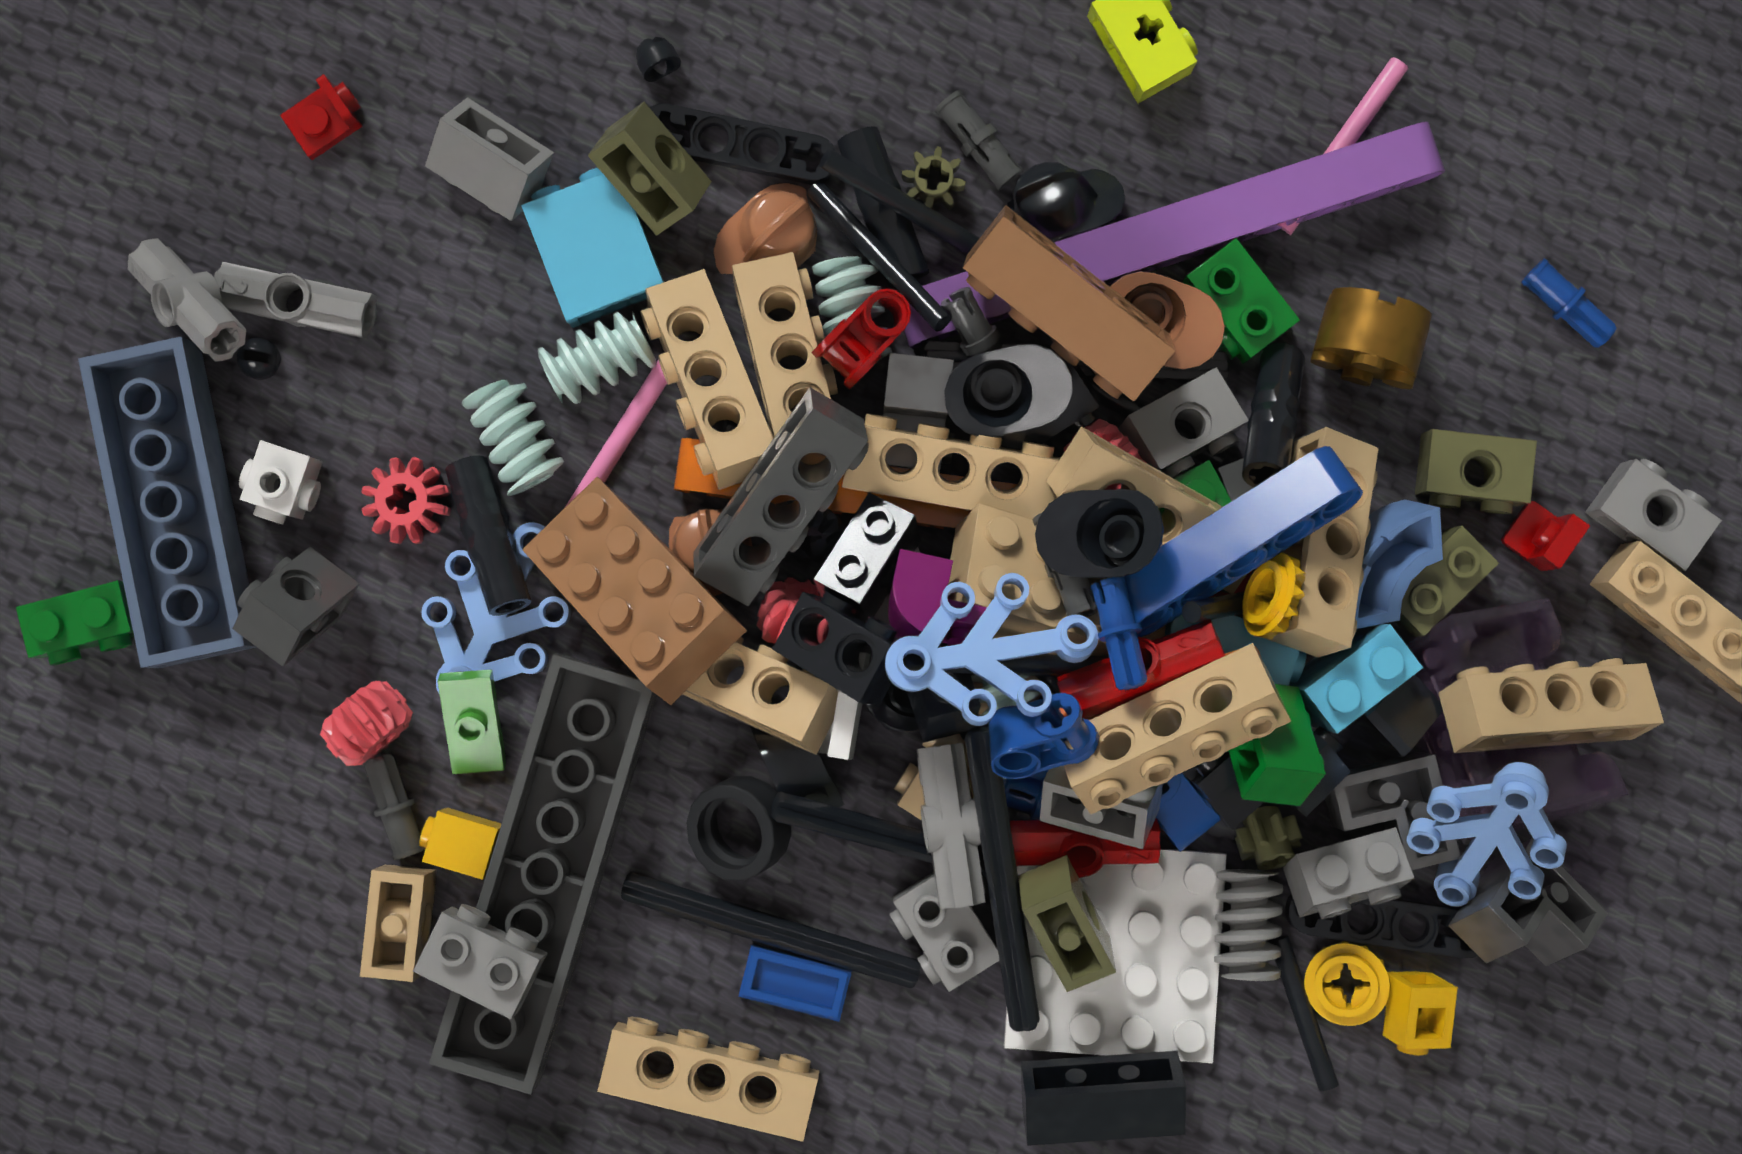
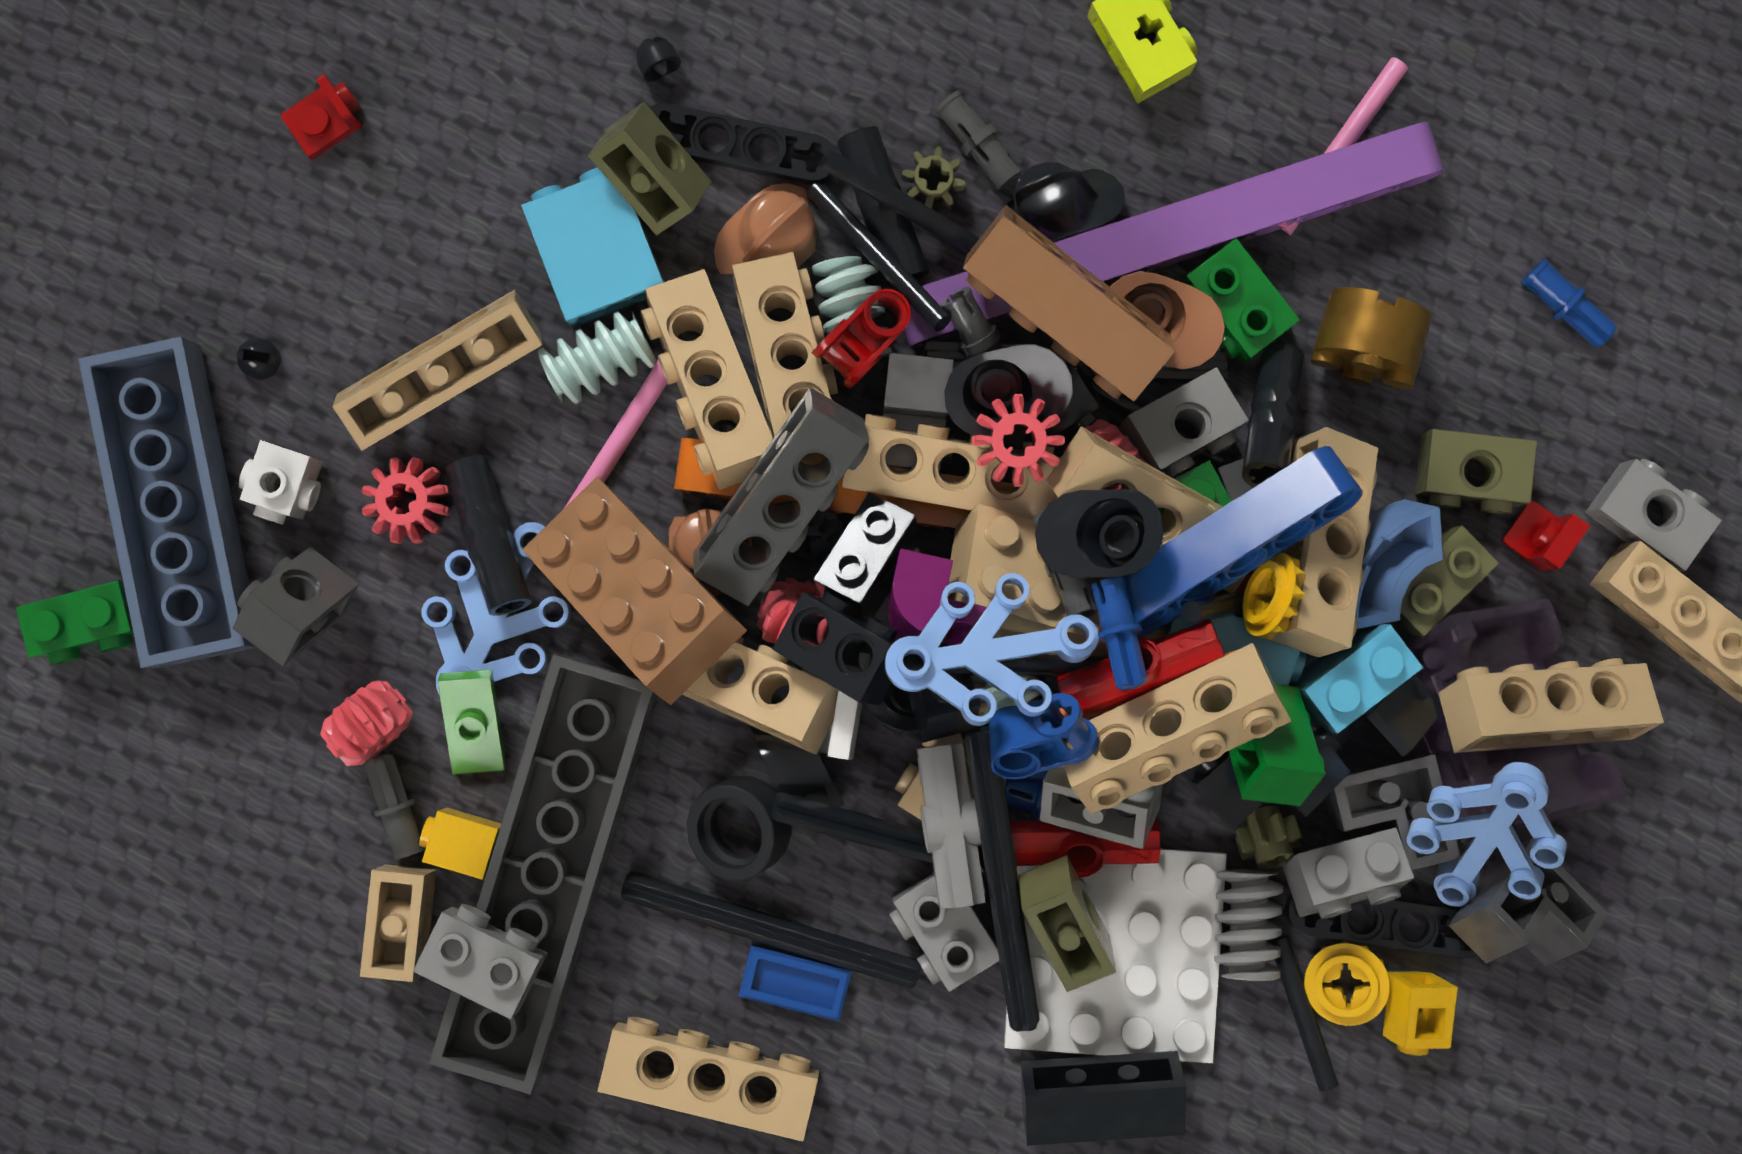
(186, 299): light grey piece -> none
(322, 307): light grey piece -> none
(437, 370): none -> tan brick
(488, 158): light grey brick -> none
(512, 434): light aqua piece -> none
(1030, 454): none -> coral gear
(1184, 812): blue piece -> none

